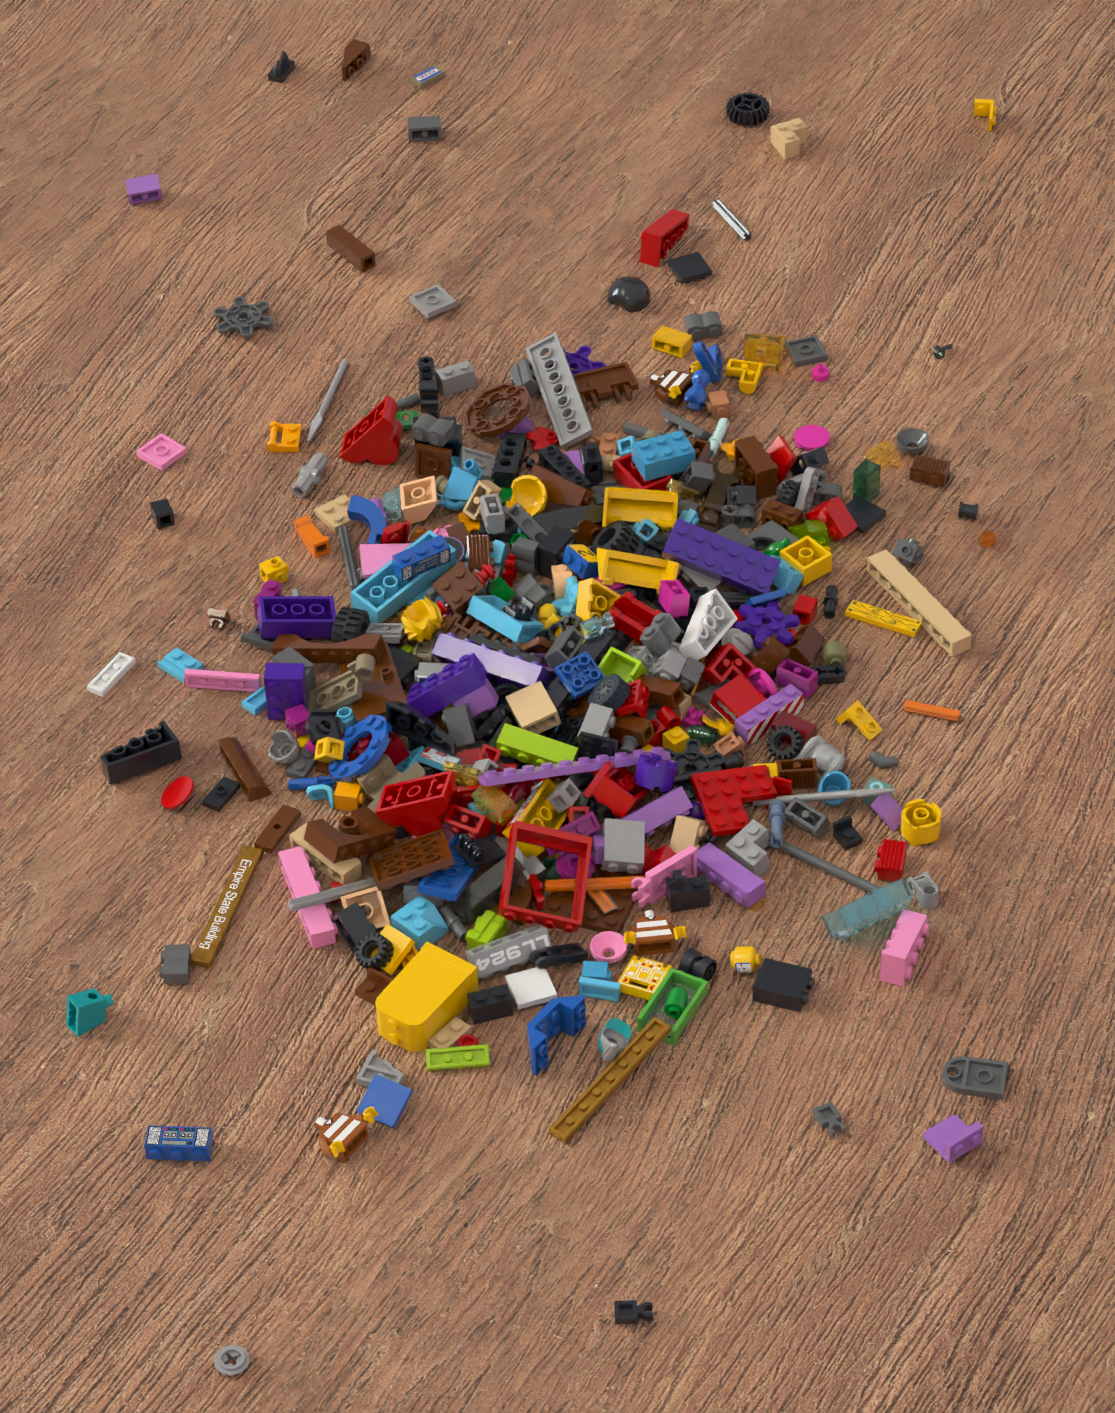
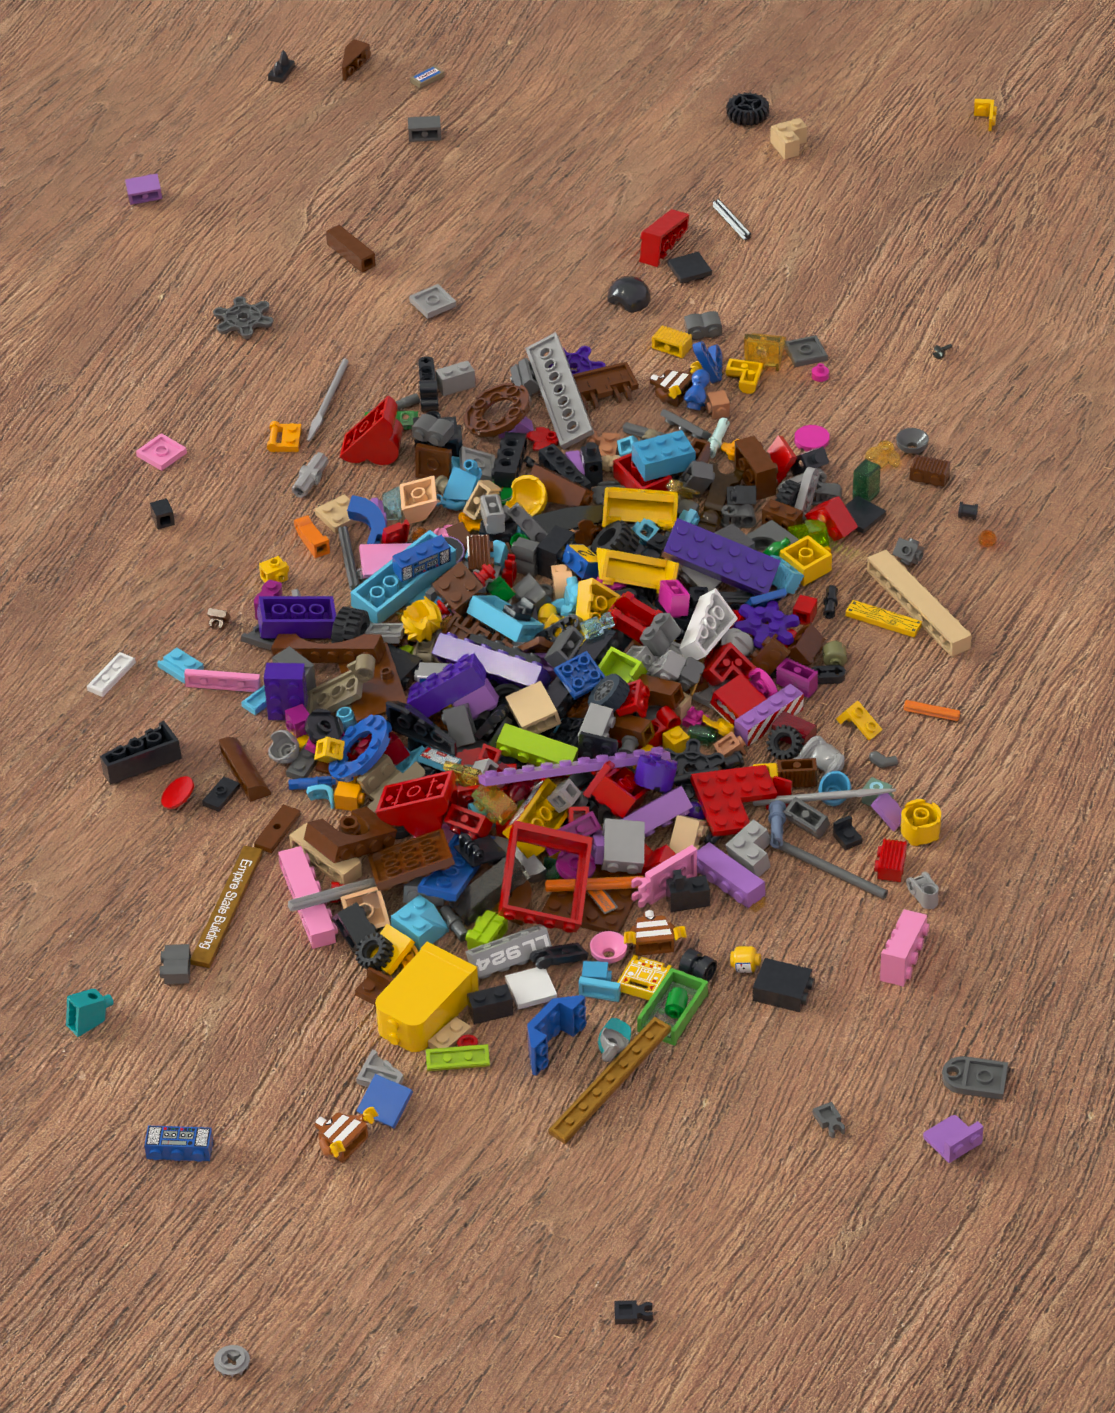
(537, 889): red plate -> none
(868, 909): clear light blue brick -> none

